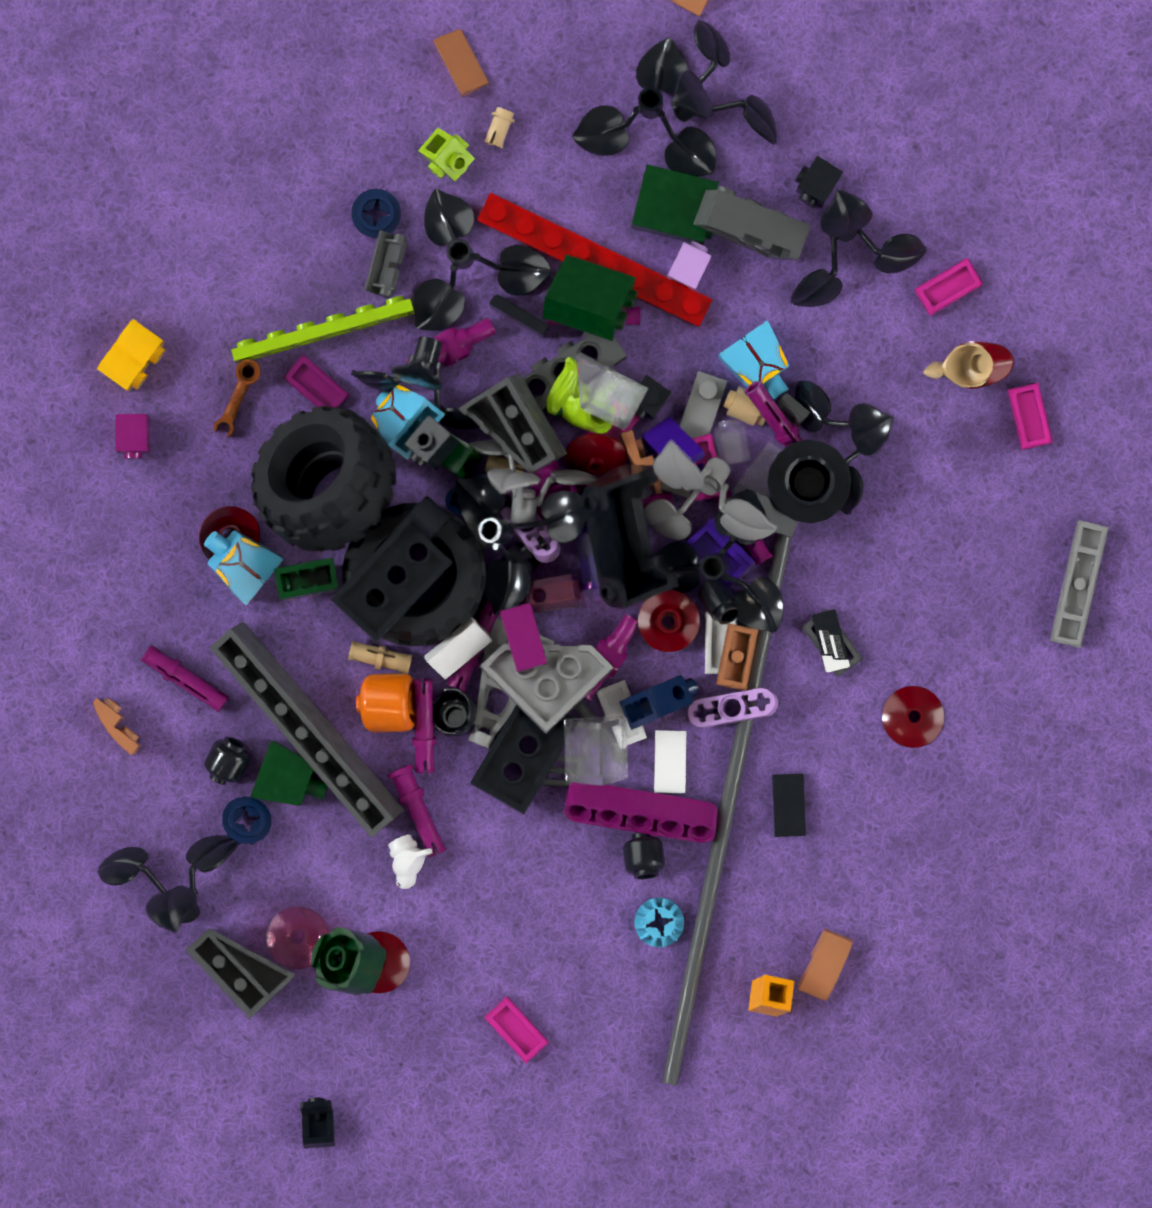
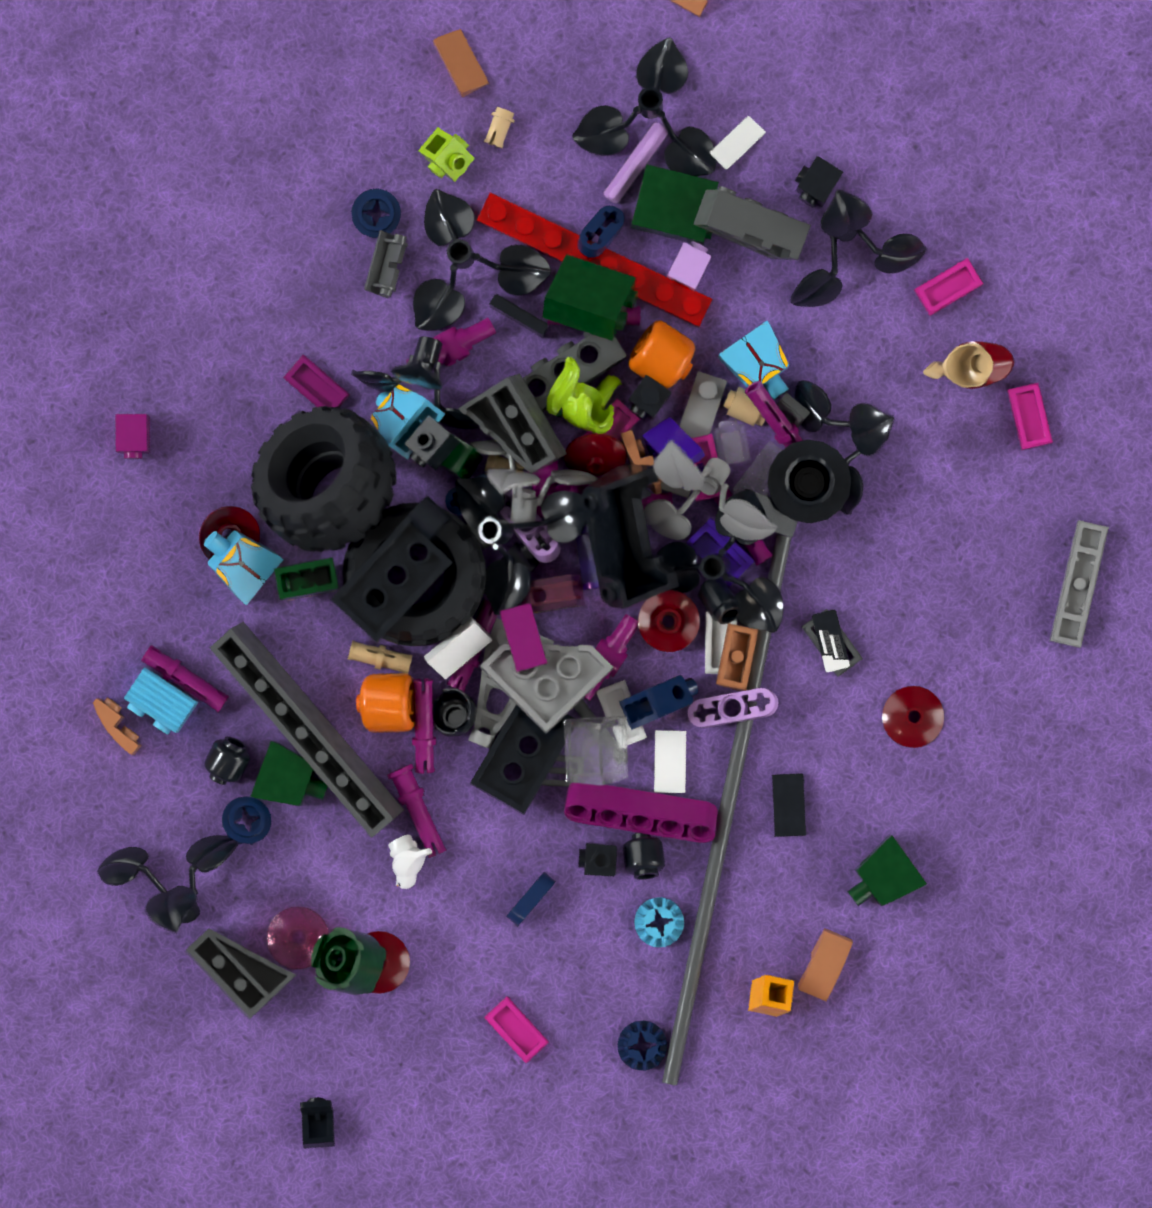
(131, 356): yellow brick -> none
(161, 701): none -> medium azure brick
(239, 393): dark orange brick -> none
(311, 333): lime plate -> none
(530, 899): none -> dark blue beam
(595, 227): none -> dark blue beam
(598, 859): none -> black bracket
(608, 392): clear slope -> none
(630, 1036): none -> dark blue gear
(635, 163): none -> lavender axle
(662, 354): none -> orange head
(692, 100): black plant -> none
(737, 142): none -> white sticker
(886, 875): none -> dark green torso

